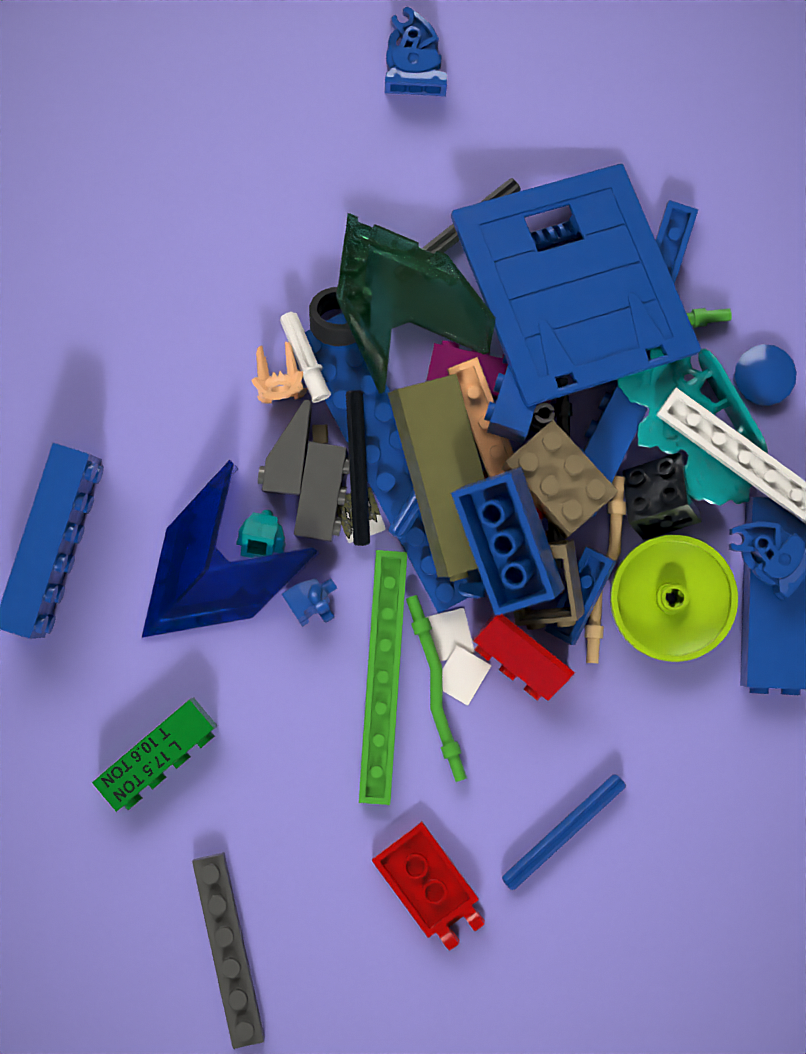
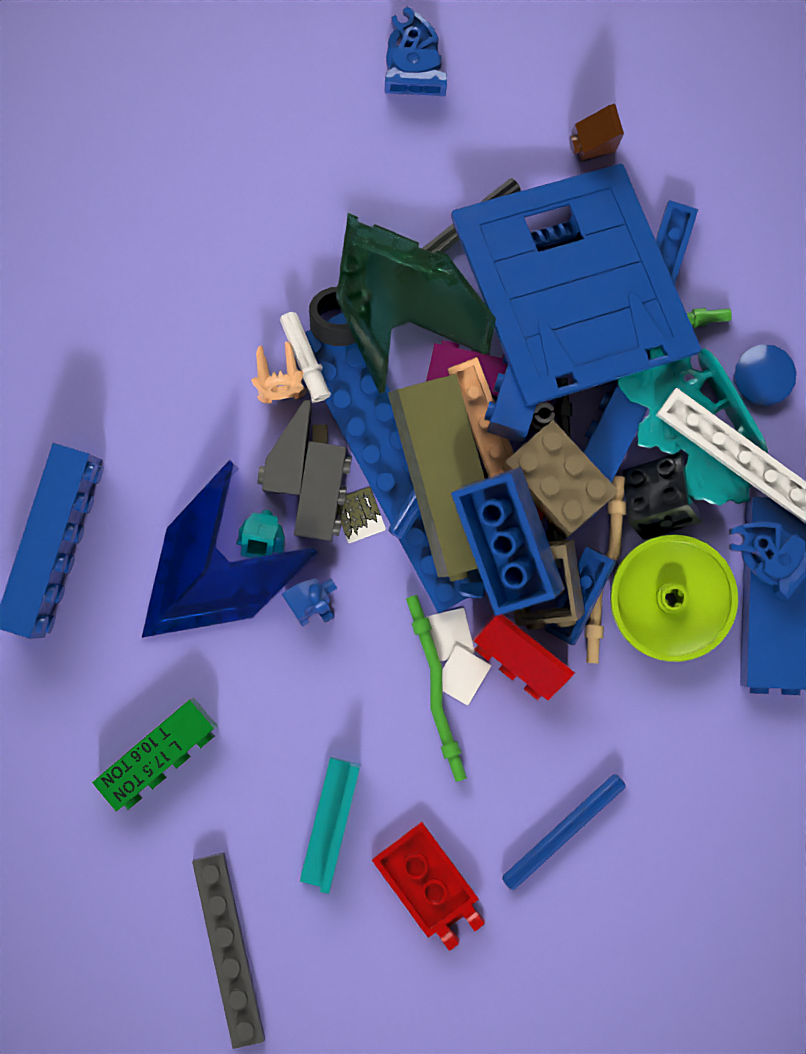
(330, 823): none -> teal fence
(358, 467): black axle -> none
(383, 677): bright green plate -> none
(597, 134): none -> reddish brown slope

